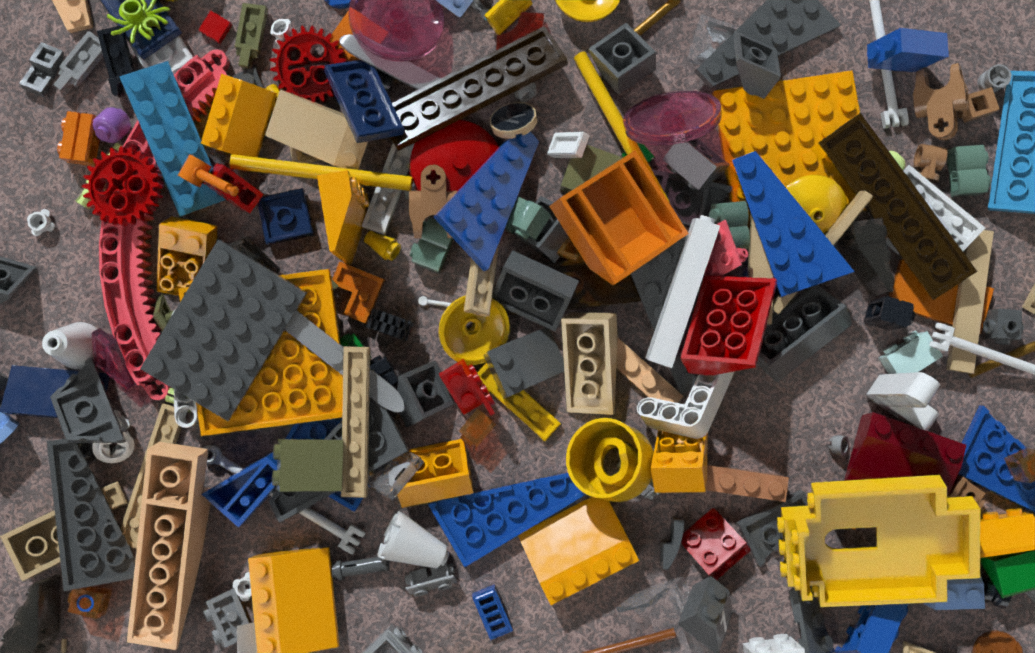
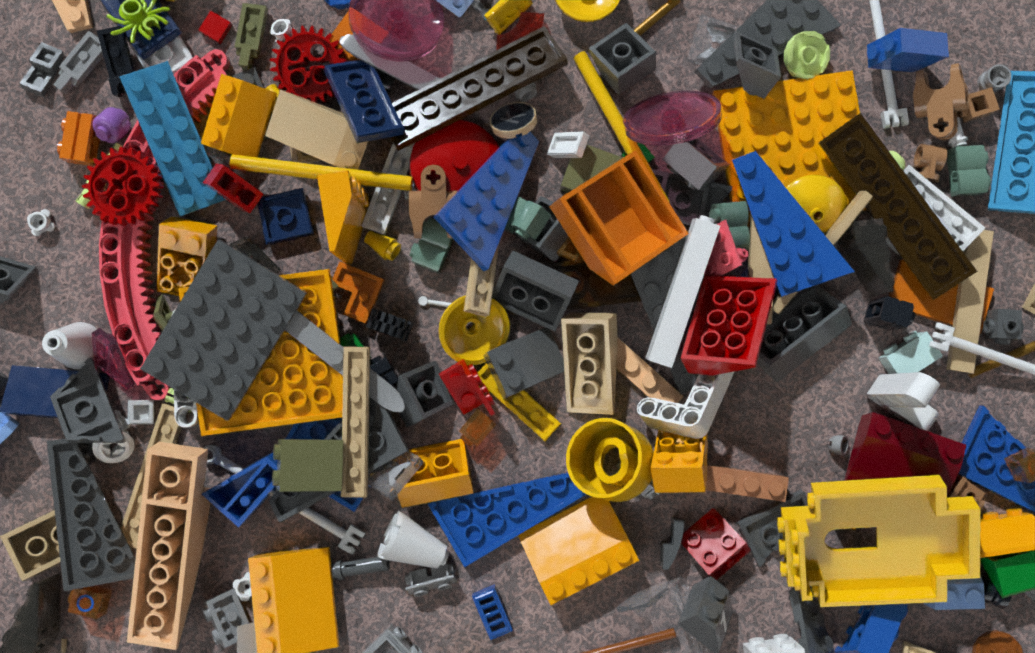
(114, 495): tan tile -> none
(140, 412): none -> white tile
(197, 172): orange piece -> none
(806, 55): none -> yellowish green tile
(959, 139): none -> white pin

